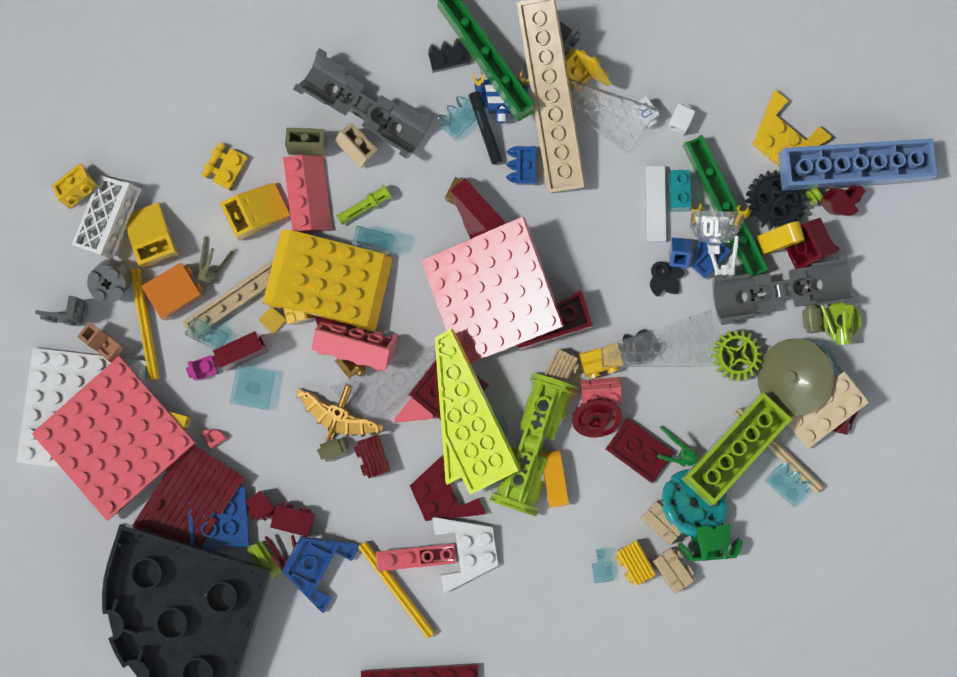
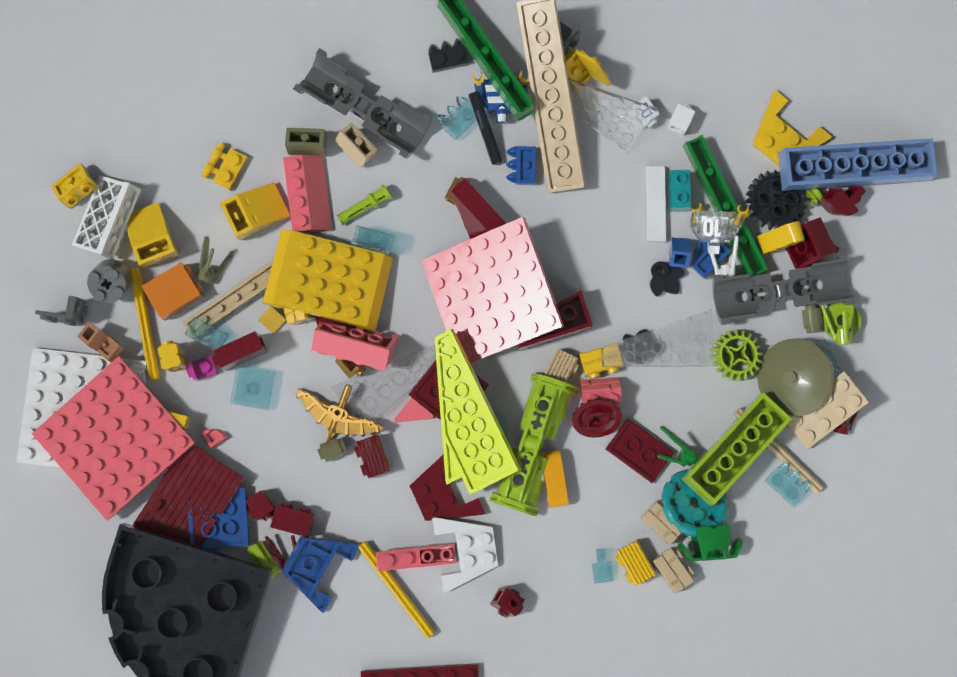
(172, 356): none -> yellow brick
(508, 602): none -> dark red brick

